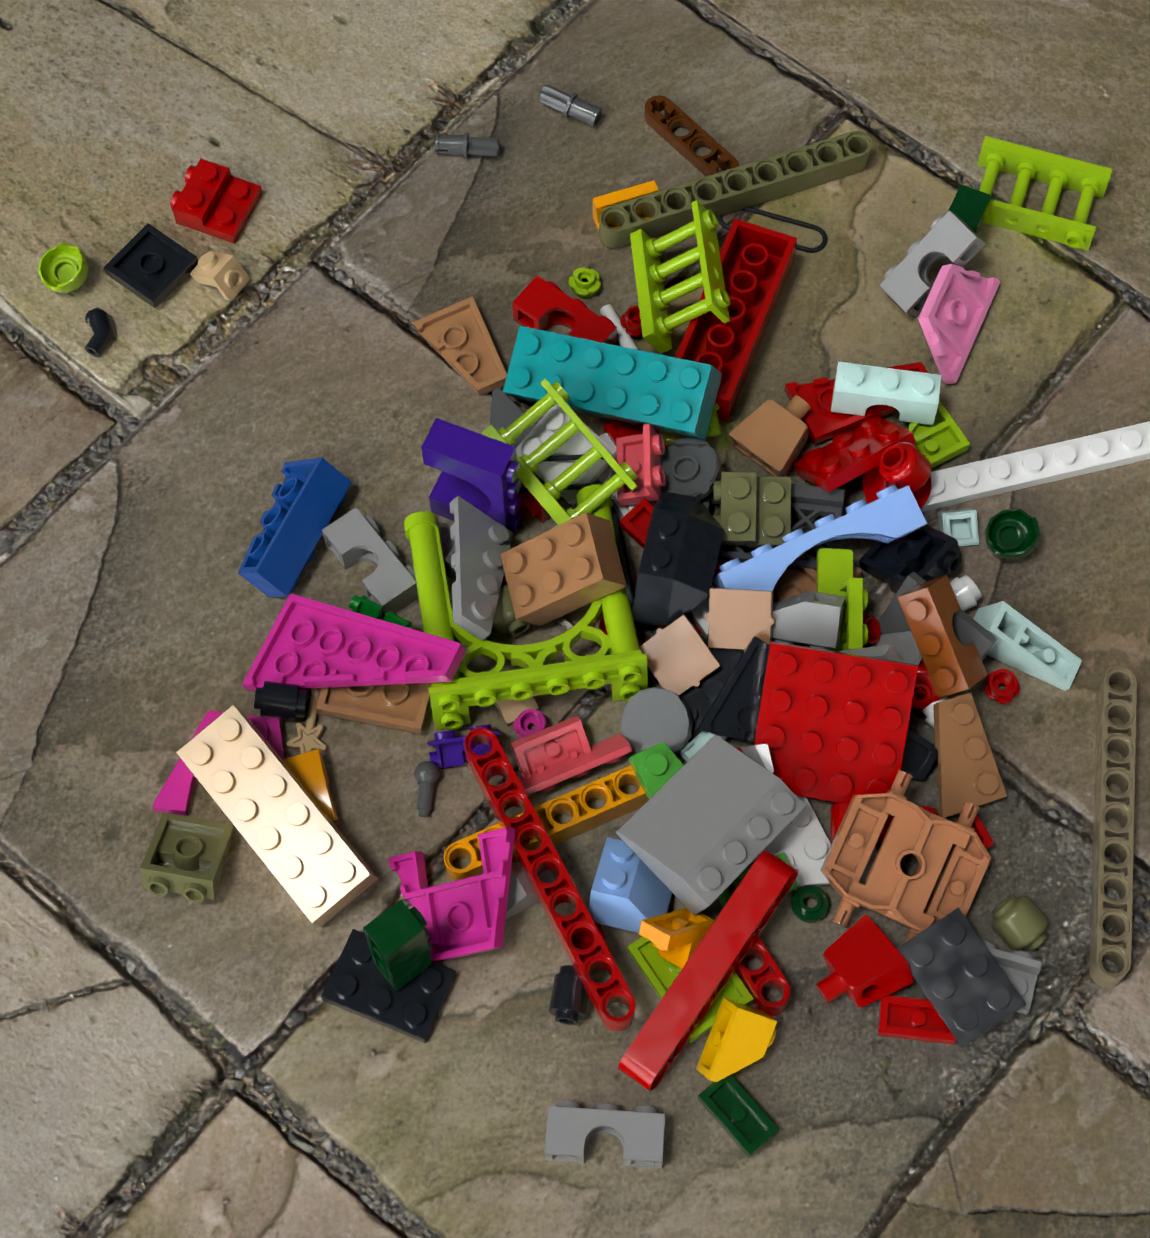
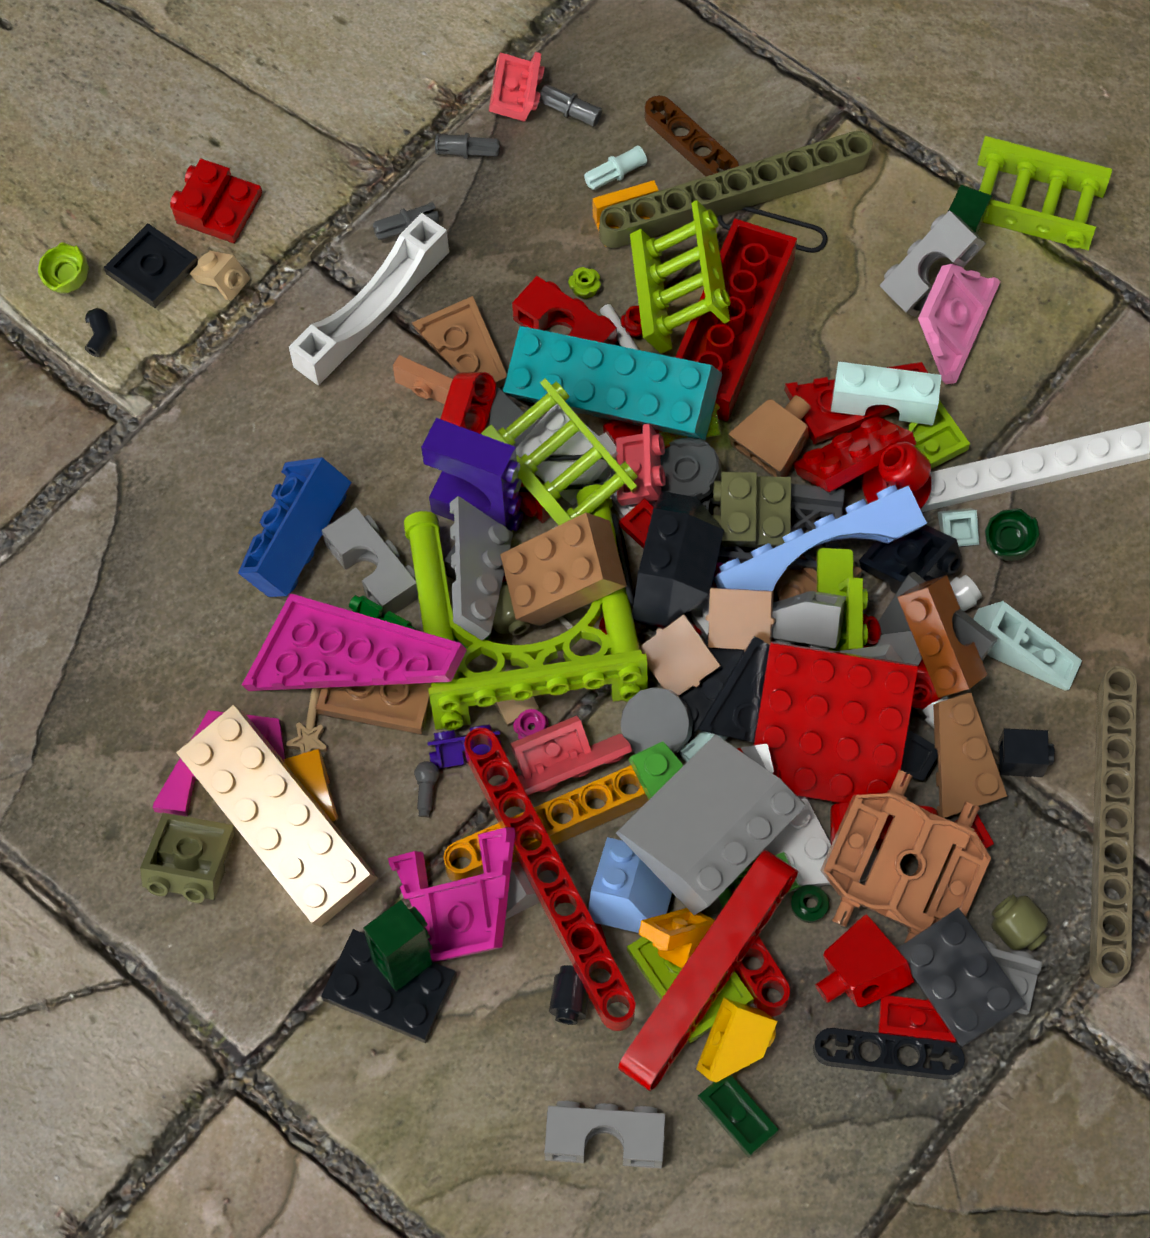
(281, 700): black brick -> none
(331, 340): none -> white arch
(398, 223): none -> dark grey axle
(421, 380): none -> nougat plate
(470, 400): none -> red beam
(515, 86): none -> coral bracket
(615, 168): none -> light aqua axle
(888, 1048): none -> black beam
(1003, 677): red plate -> none
(1024, 752): none -> black brick

